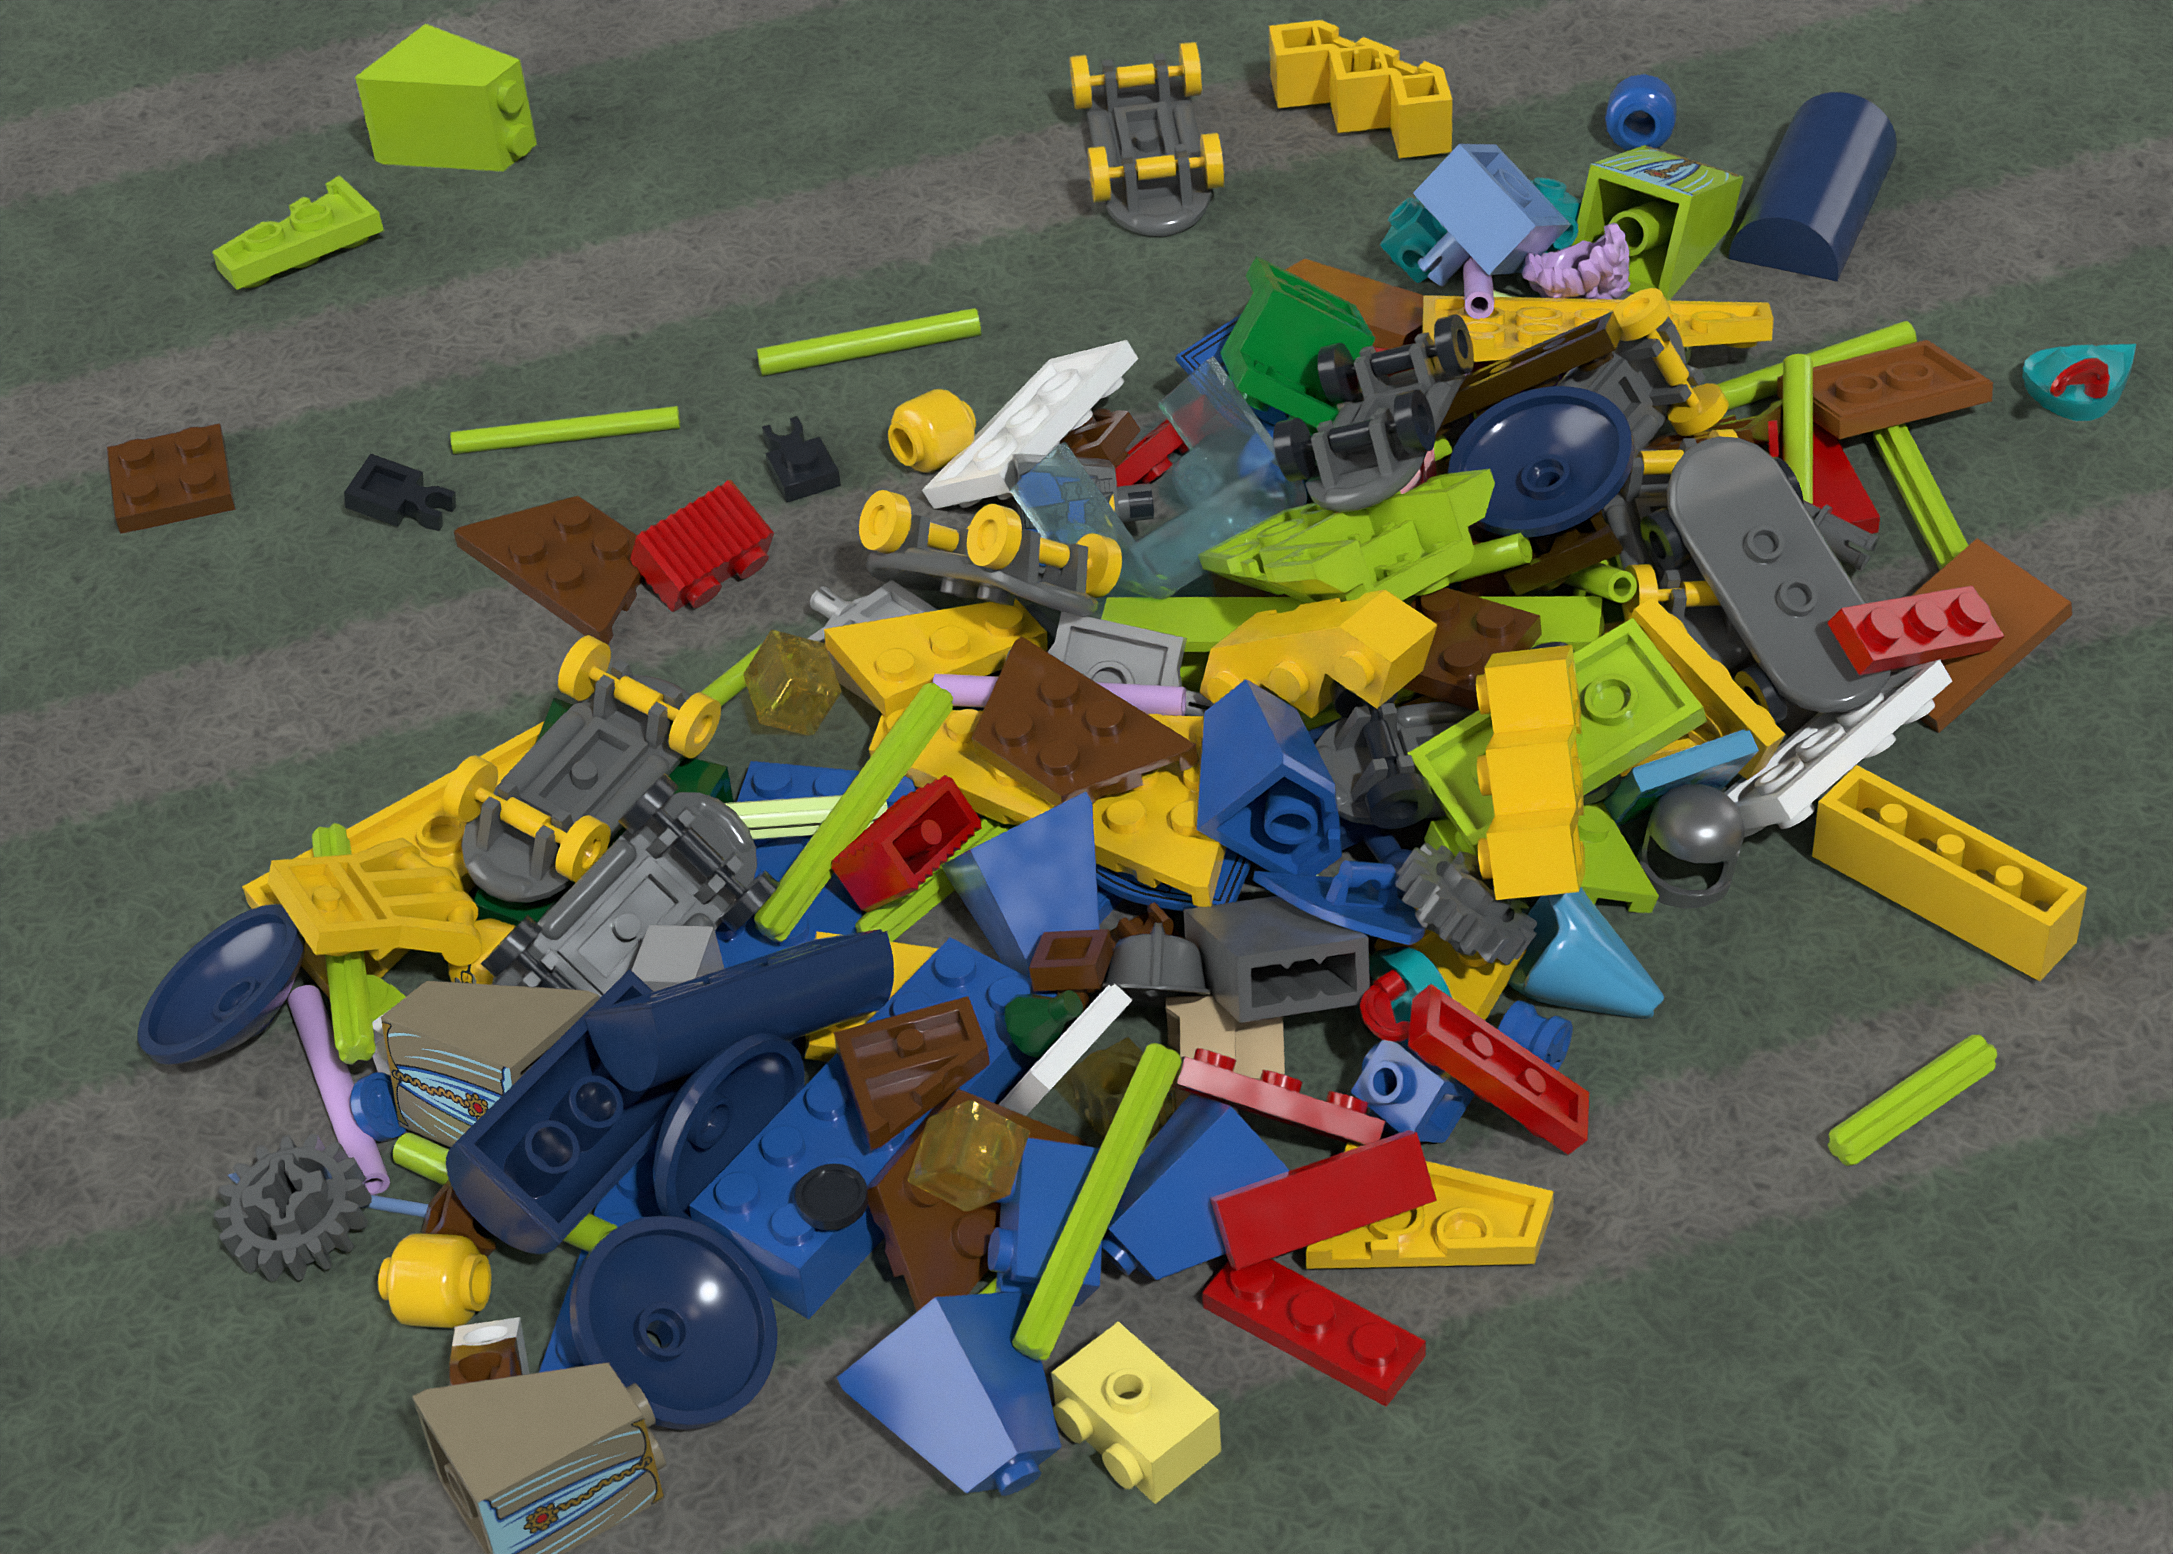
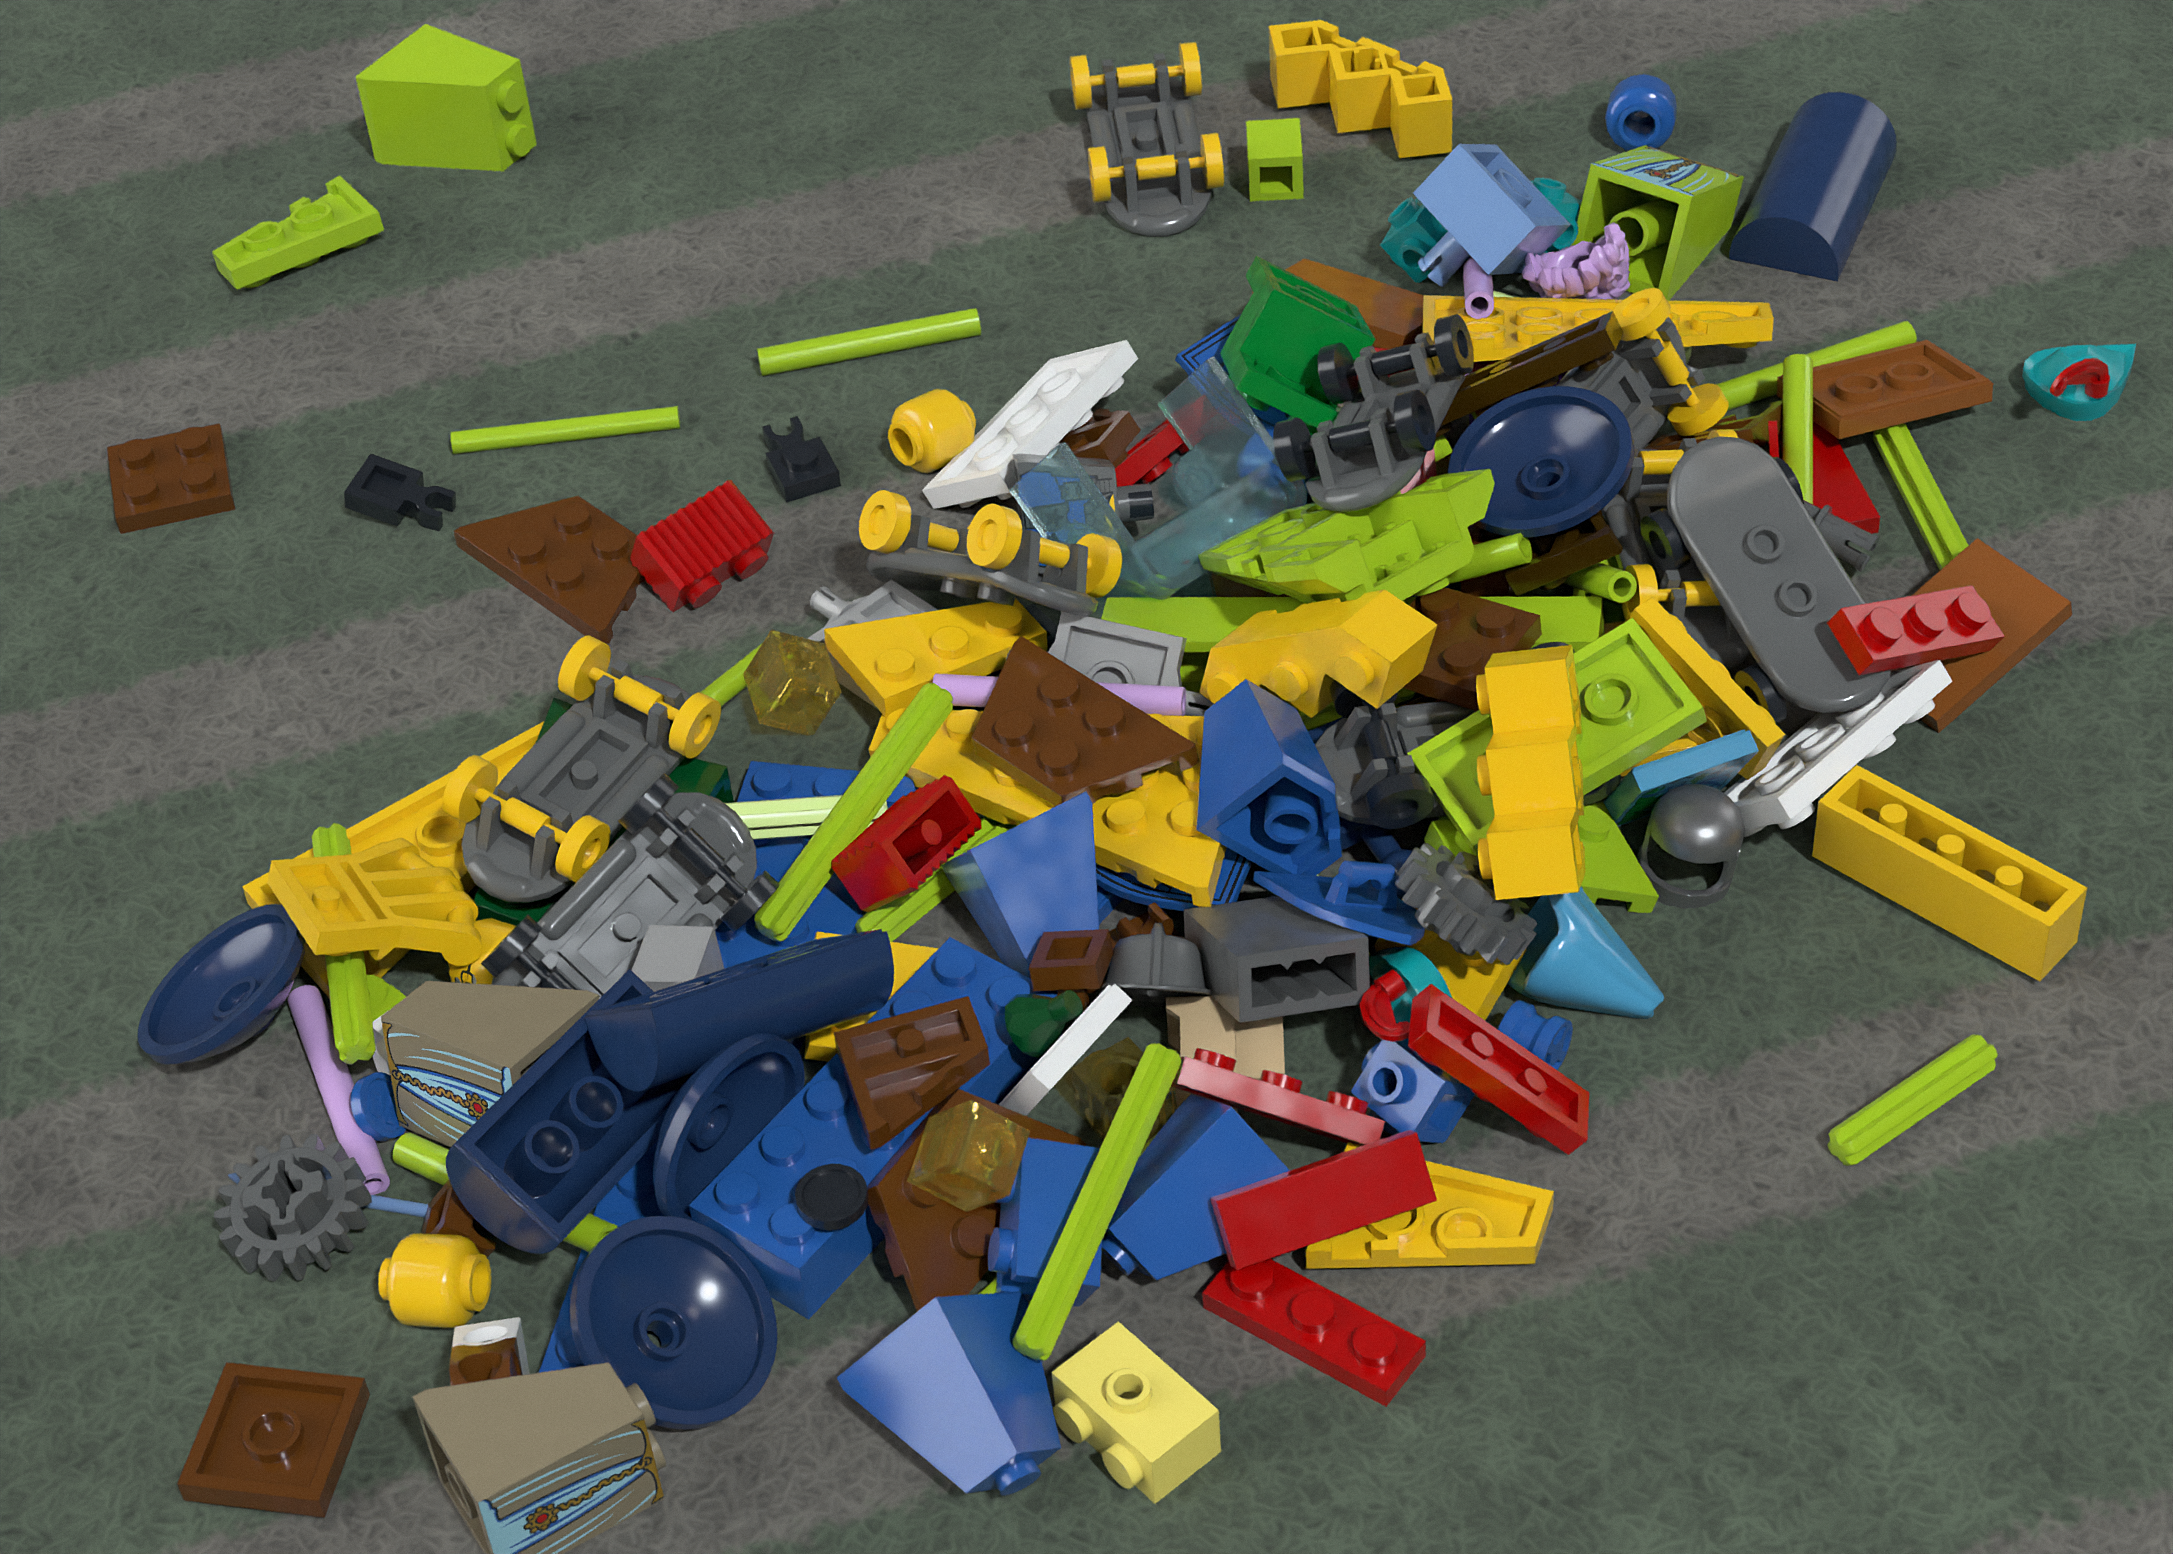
(274, 1439): none -> reddish brown plate
(1274, 159): none -> lime brick

